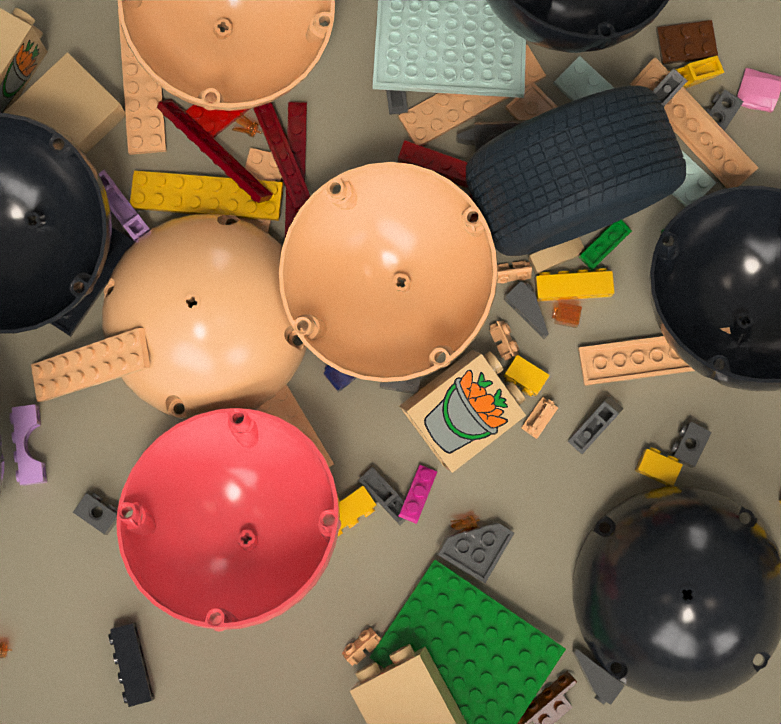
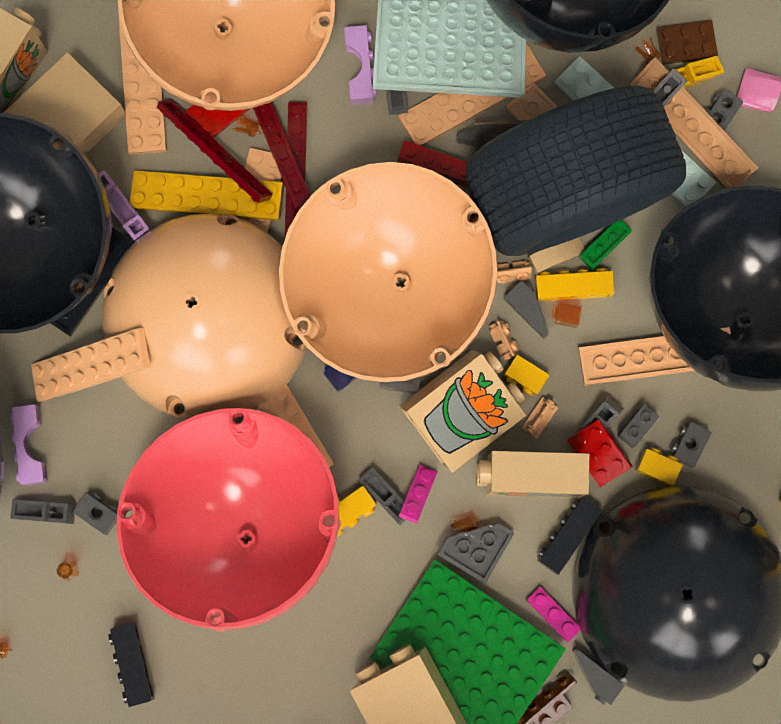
(42, 511): none -> dark grey slope
(65, 570): none -> clear orange piece
(354, 651): light nougat hinge -> none
(357, 43): none -> lavender arch
(534, 474): none -> tan brick
(553, 614): none -> dark pink plate
(569, 536): none -> black brick
(605, 455): none -> red plate
(638, 426): none -> dark grey brick
(652, 53): none -> clear orange piece

